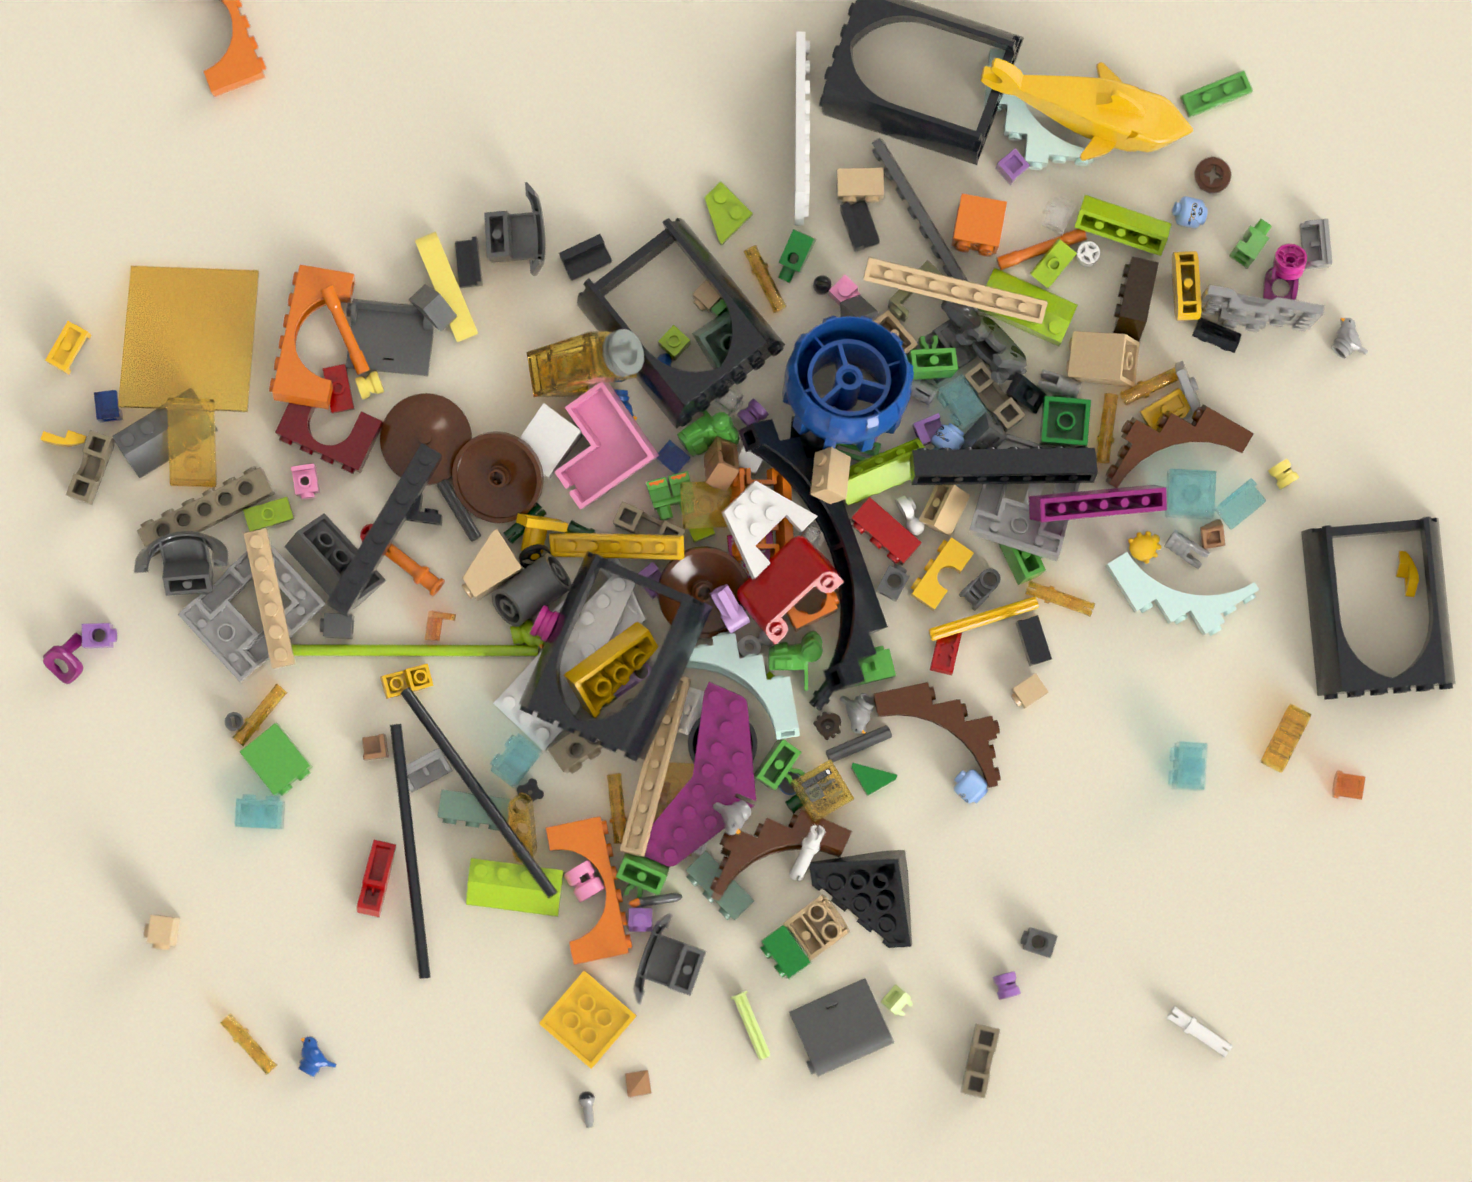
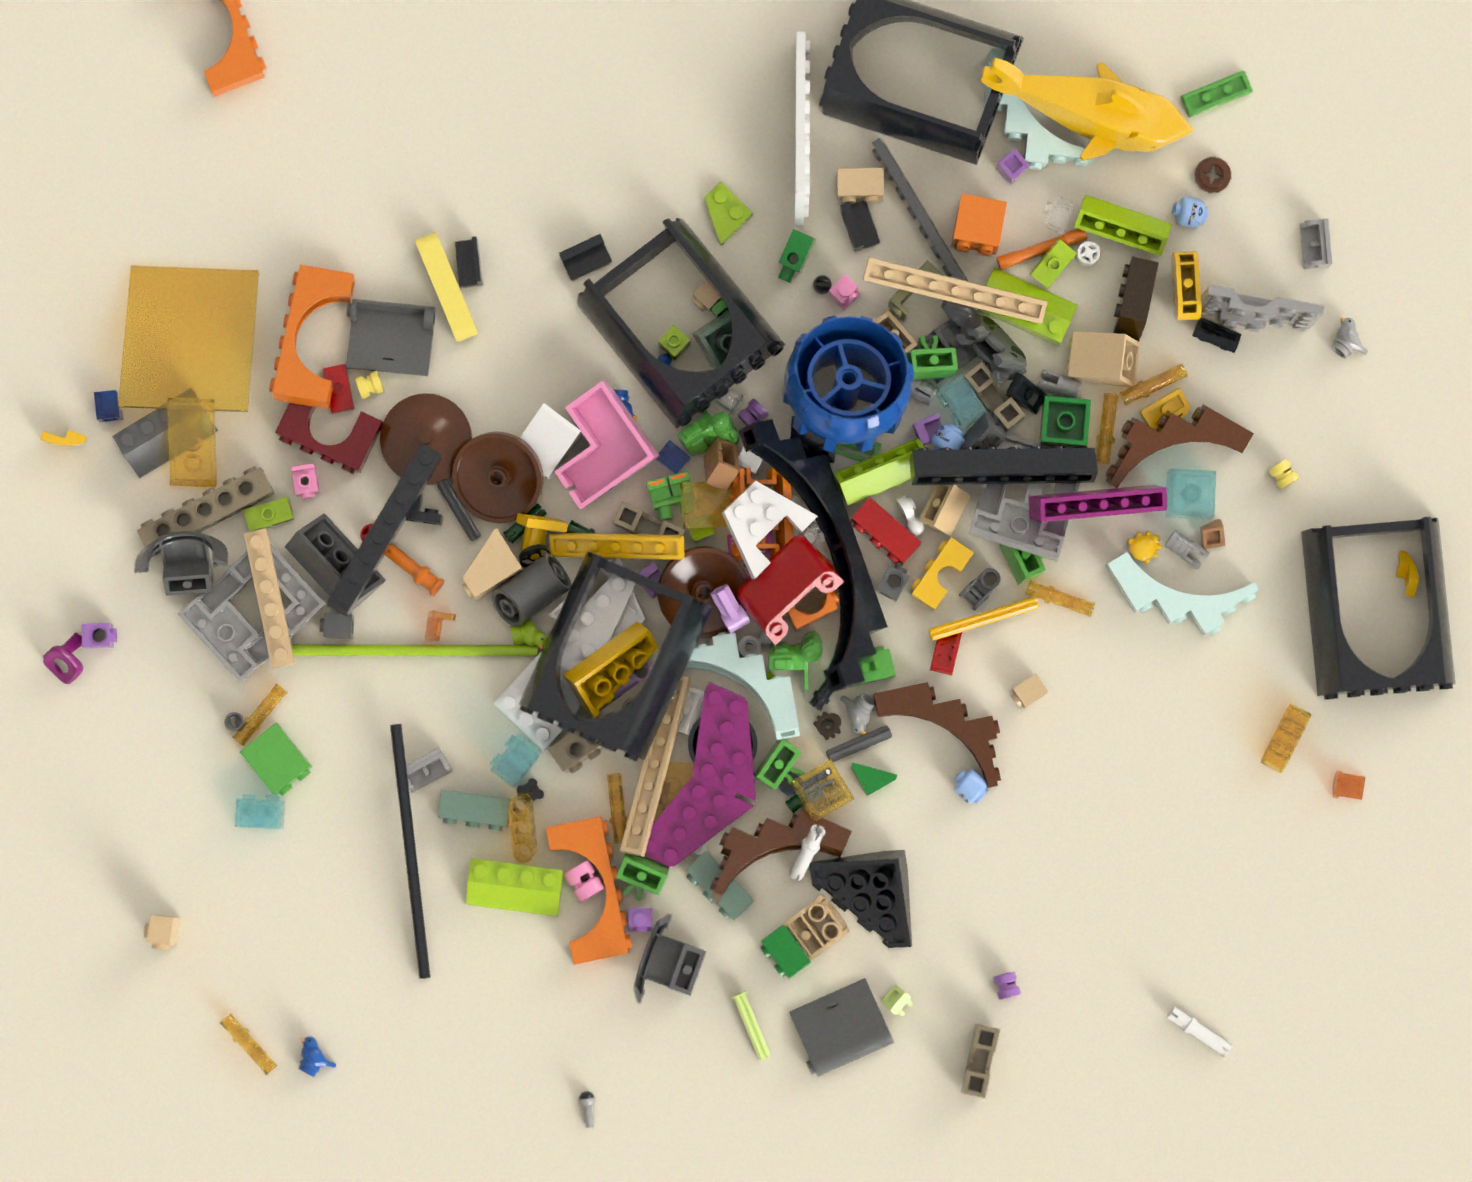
(67, 347): yellow panel -> none
(95, 460): dark tan arch -> none
(355, 354): orange piece -> none
(375, 747): medium nougat panel -> none
(376, 878): red slope -> none
(414, 677): yellow slope -> none
(433, 307): slope -> none
(479, 793): black piece -> none
(517, 235): dark grey piece -> none
(544, 623): dark pink wheel -> none
(586, 359): clear yellow piece -> none
(587, 1019): yellow plate -> none
(638, 1083): medium nougat slope -> none
(655, 900): dark grey piece -> none
(733, 815): light grey animal -> none
(763, 275): clear yellow pin -> none
(830, 475): tan brick -> none
(856, 307): dark grey slope -> none
(1033, 640): black panel -> none
(1049, 942): dark grey brick -> none
(1188, 385): light grey plate -> none
(1188, 766): clear light blue brick -> none
(1240, 504): clear light blue panel -> none
(1254, 241): bright green hips -> none
(1270, 278): magenta piece -> none
(1297, 260): dark pink wheel -> none

